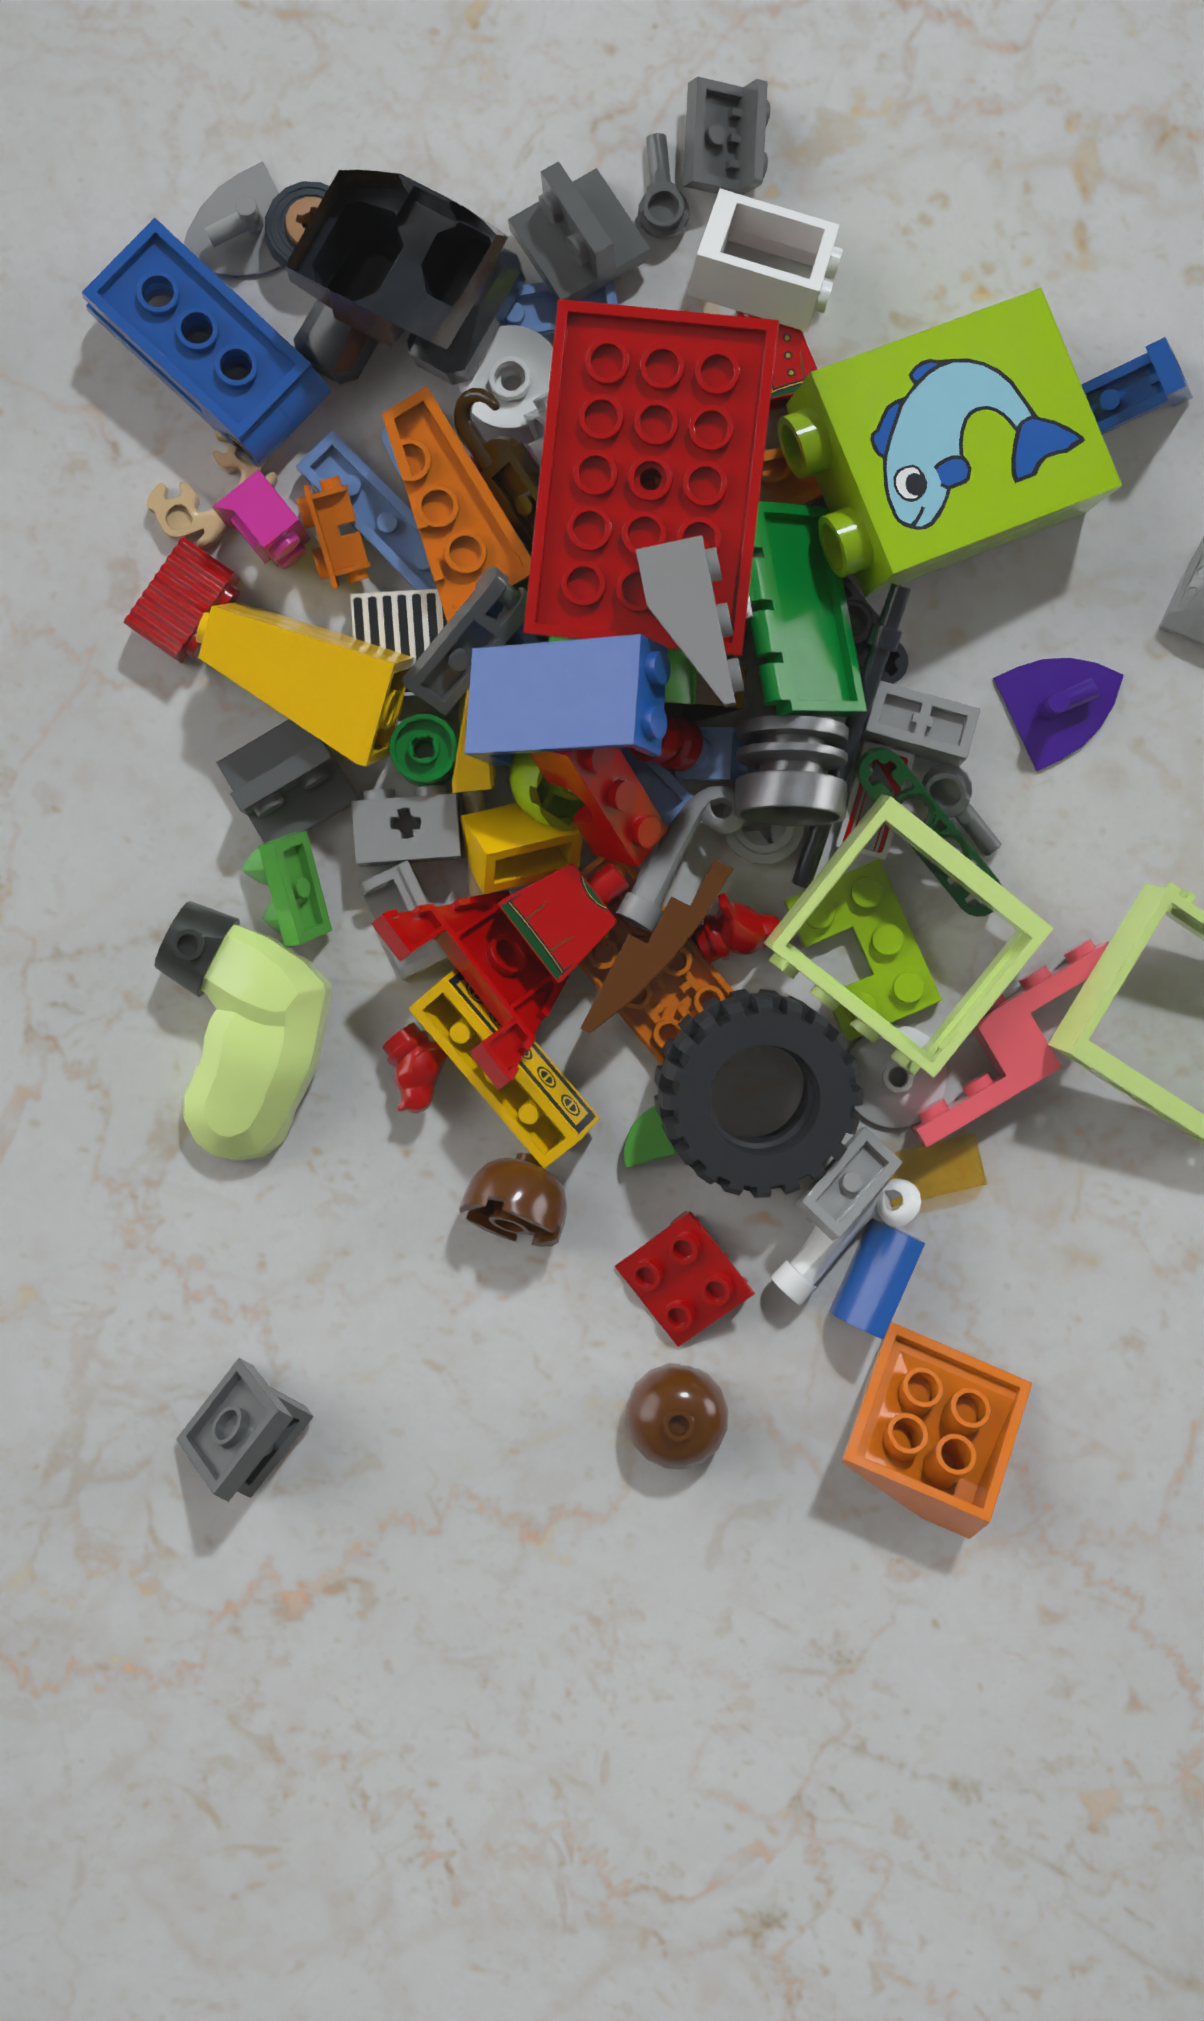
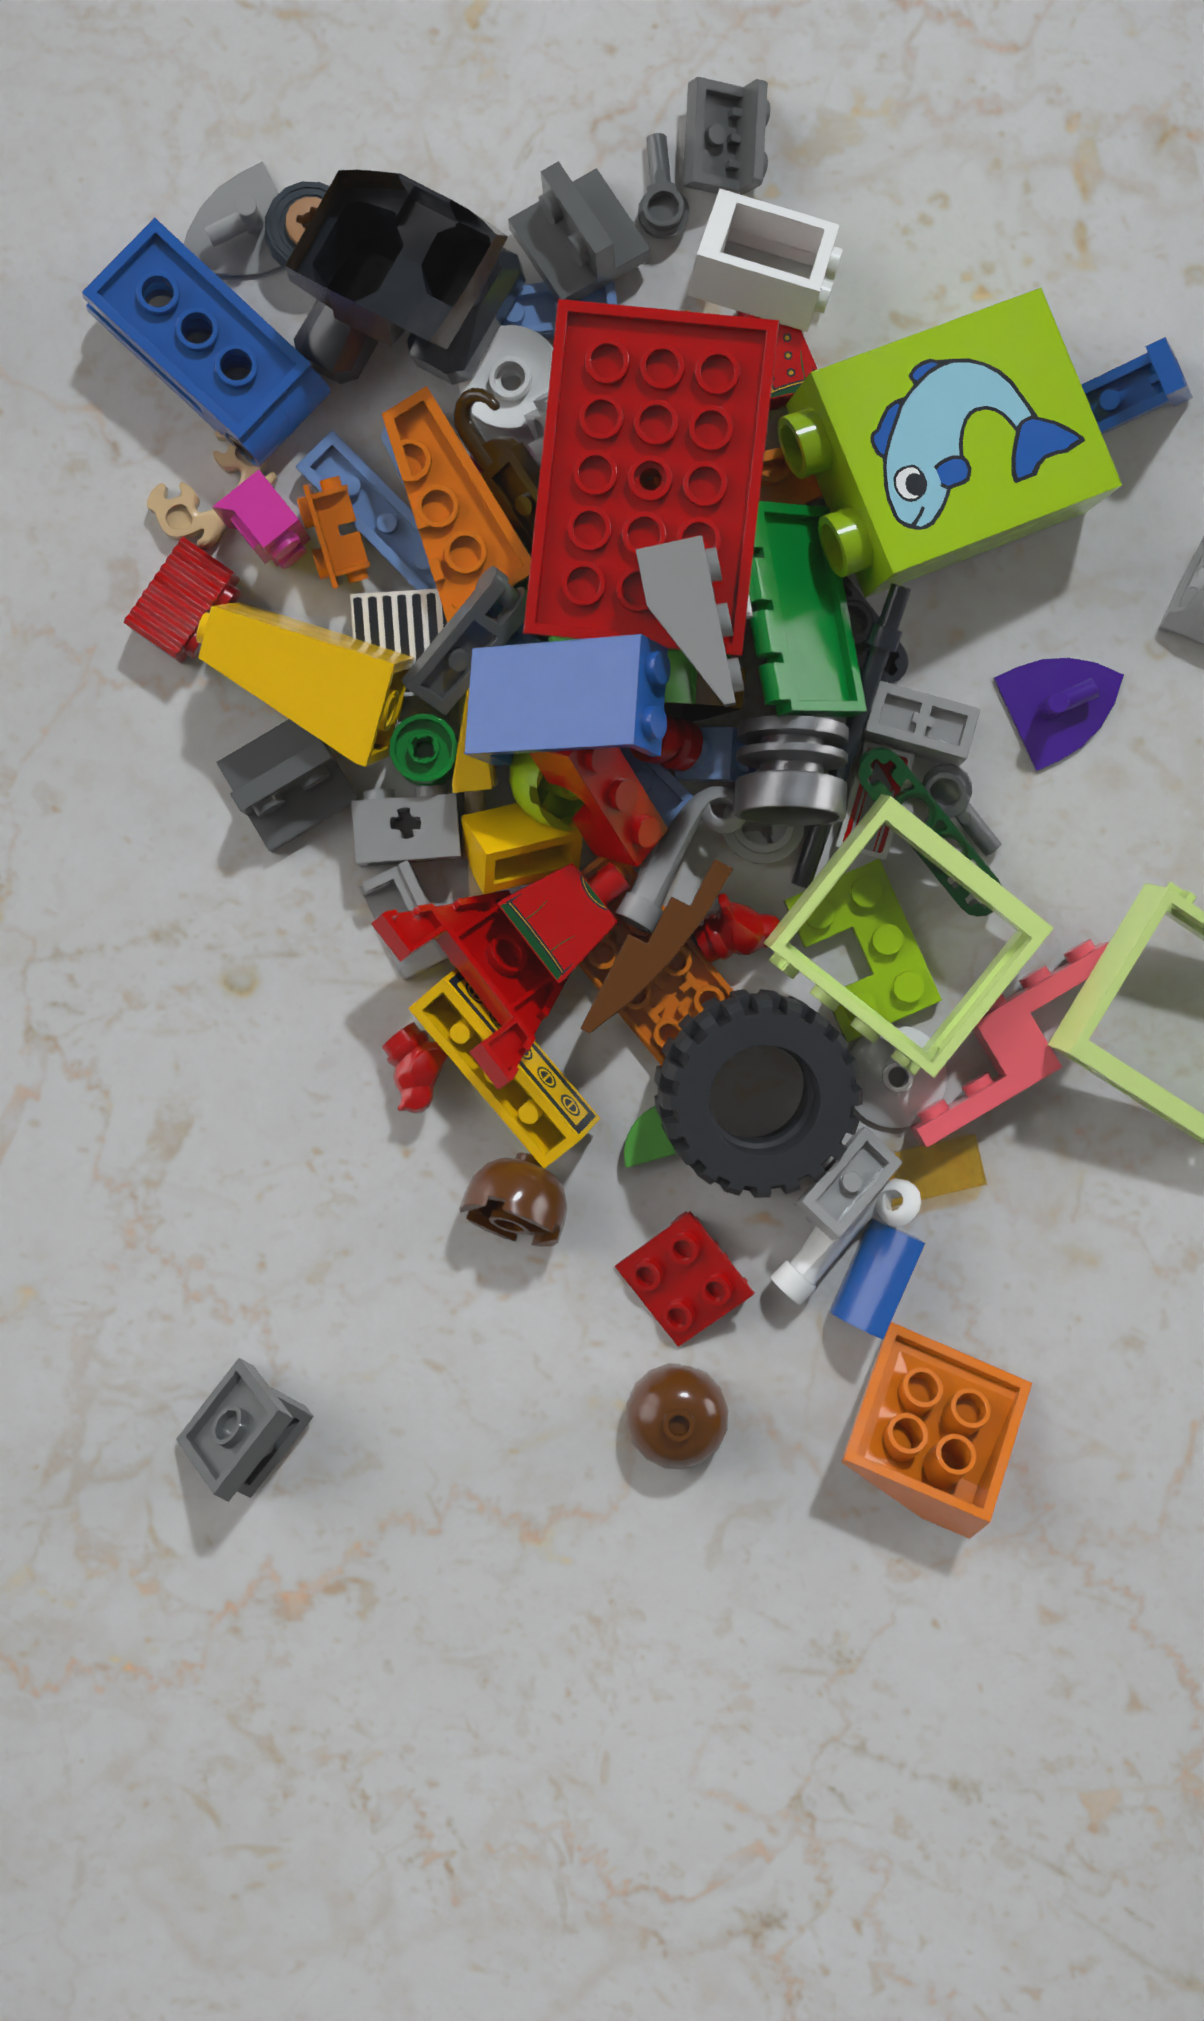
(259, 1039): yellowish green piece -> none
(294, 885): bright green tile -> none

